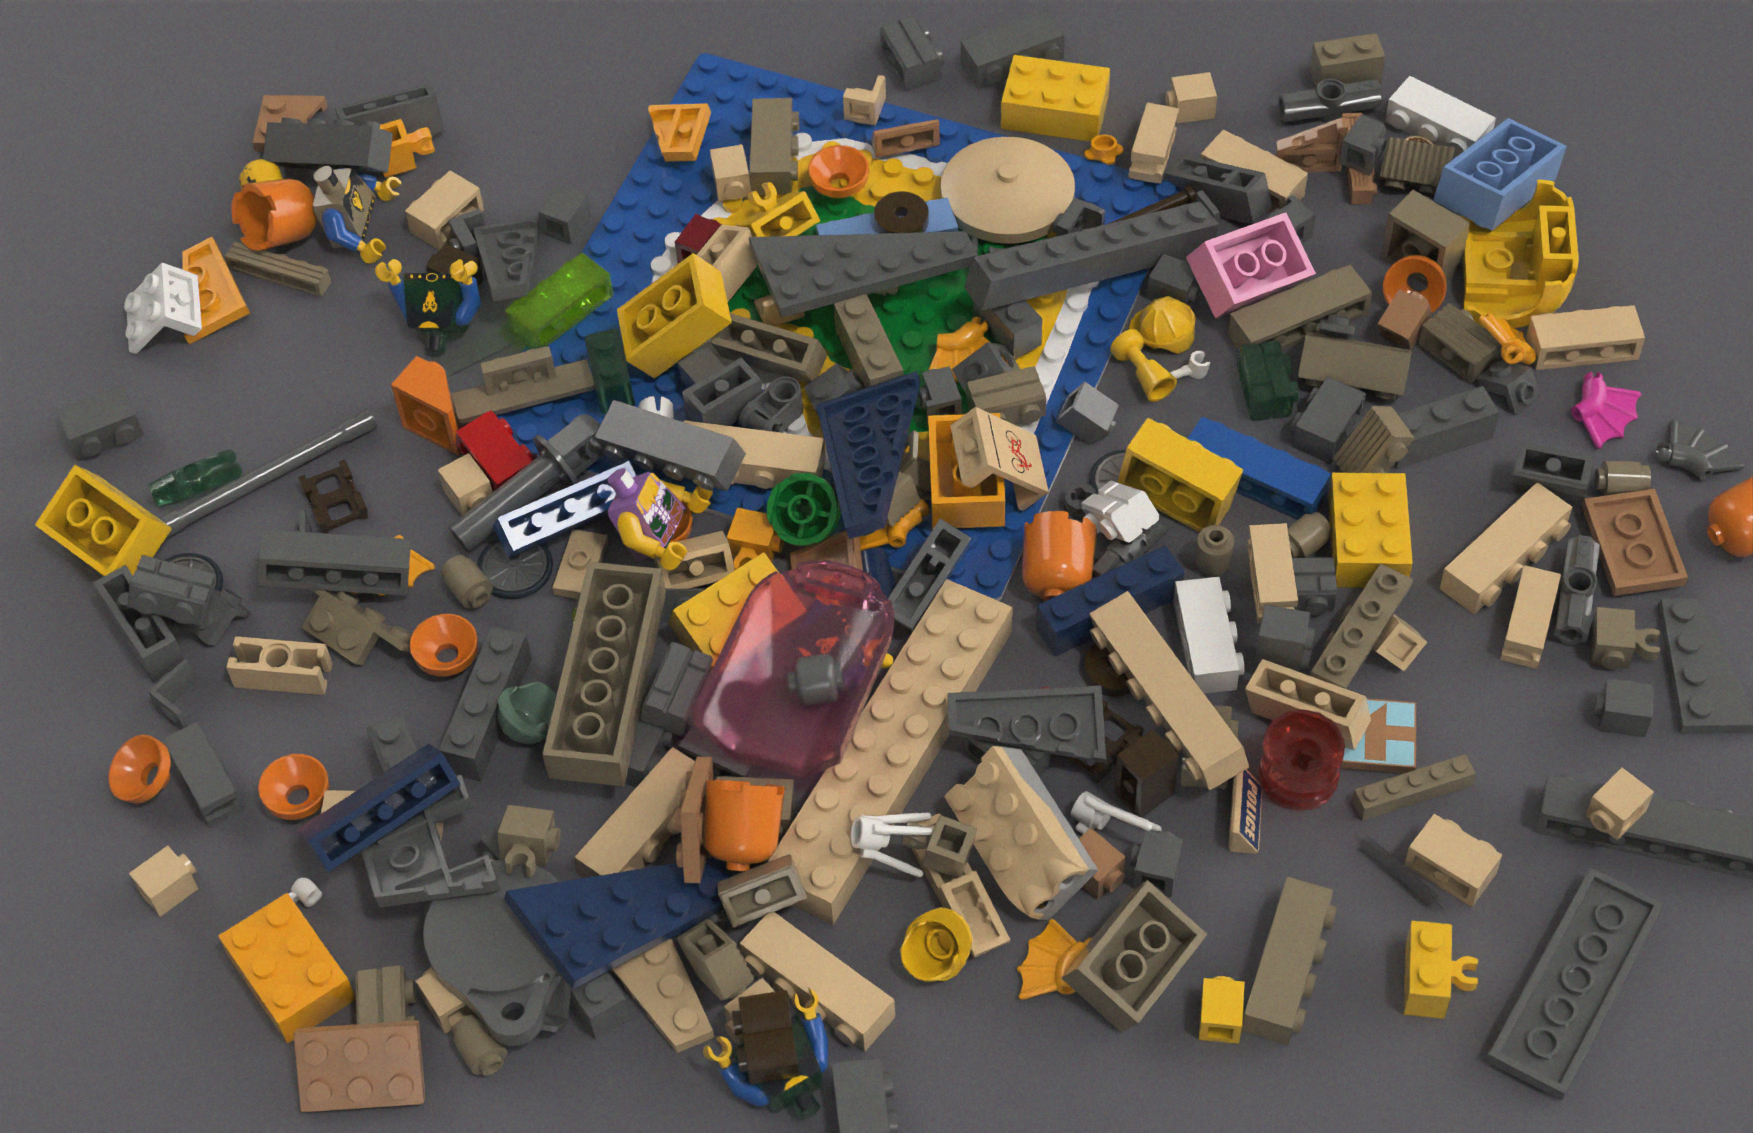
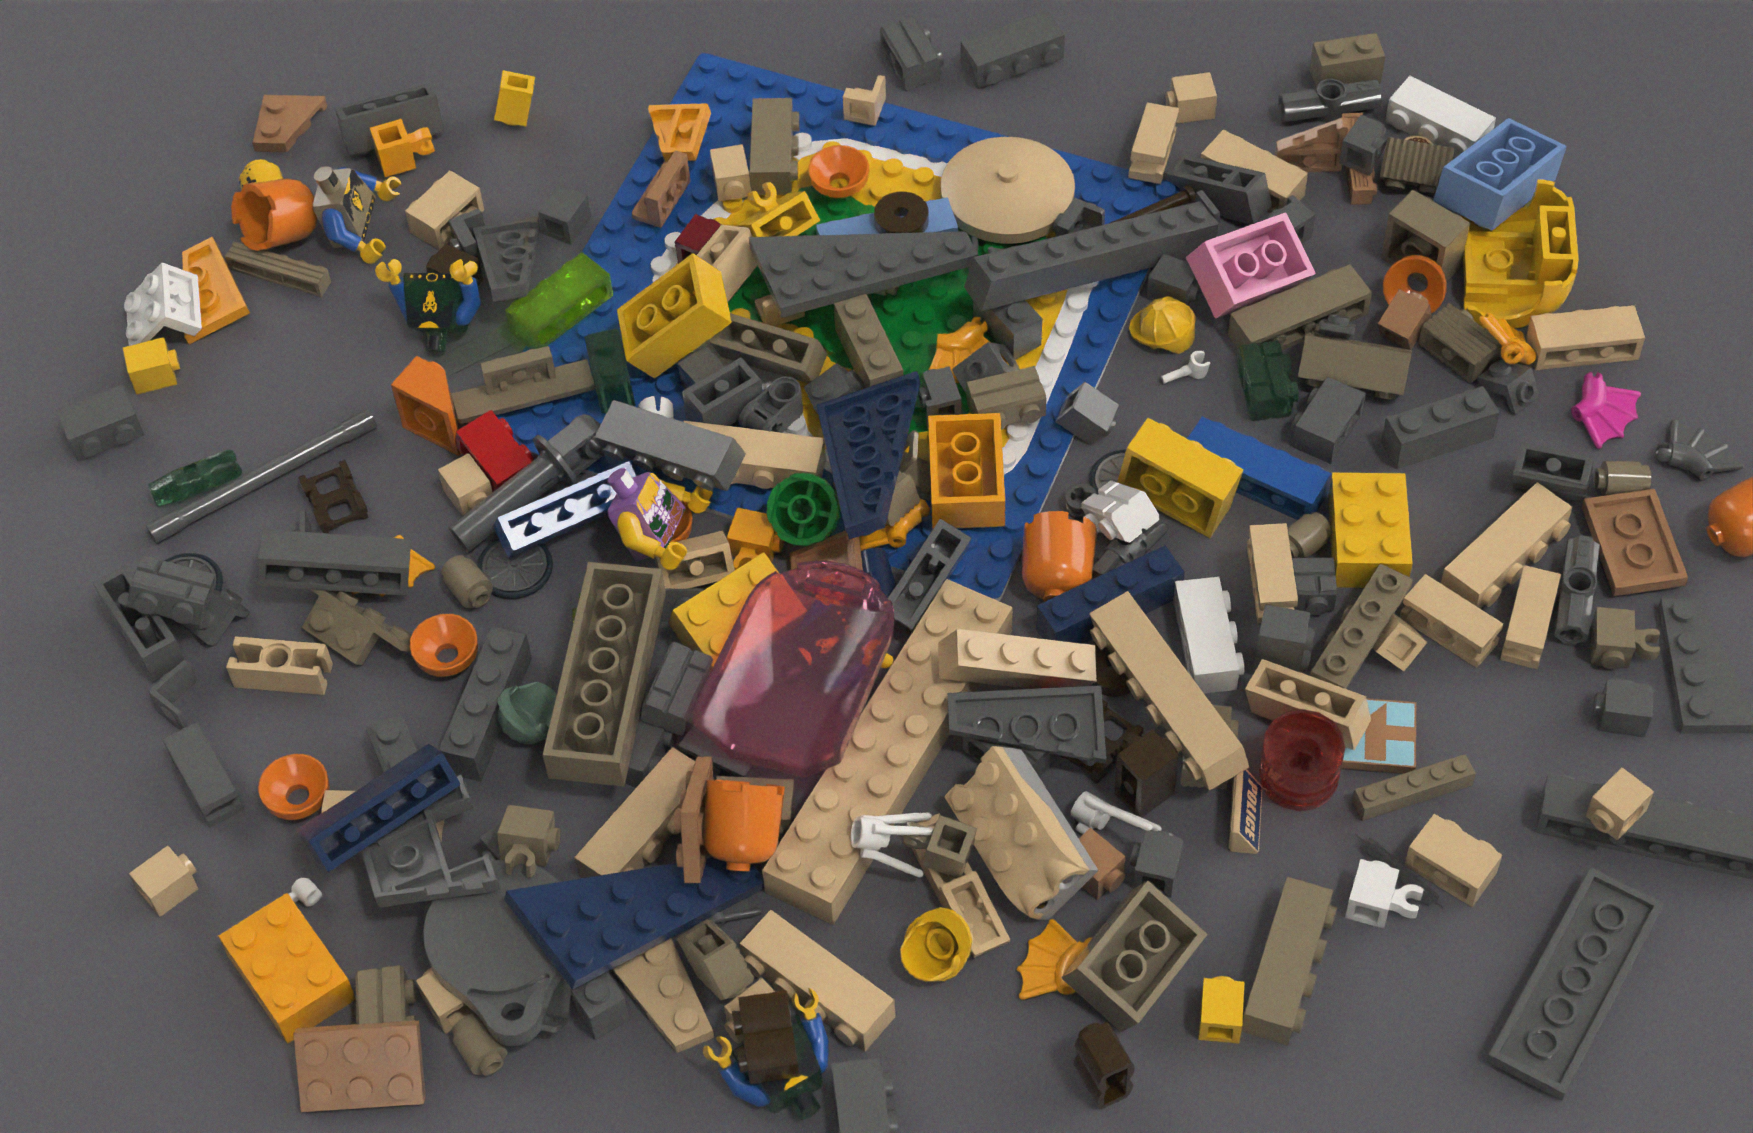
(101, 523): yellow brick -> none
(133, 764): orange piece -> none
(151, 365): none -> yellow brick
(321, 144): dark grey brick -> none
(514, 98): none -> yellow brick
(580, 550): tan plate -> none
(663, 191): none -> medium nougat bracket
(761, 890): dark tan slope -> none
(817, 679): dark grey head -> none
(906, 138): medium nougat slope -> none
(995, 446): tan panel -> none
(1015, 660): none -> tan brick
(1055, 98): yellow brick -> none
(1103, 1064): none -> dark brown brick
(1104, 149): light orange plate -> none
(1152, 376): yellow piece -> none
(1214, 550): dark tan brick -> none
(1374, 443): dark tan brick -> none
(1376, 894): none -> white brick
(1432, 971): yellow brick -> none
(1451, 620): none -> tan piece

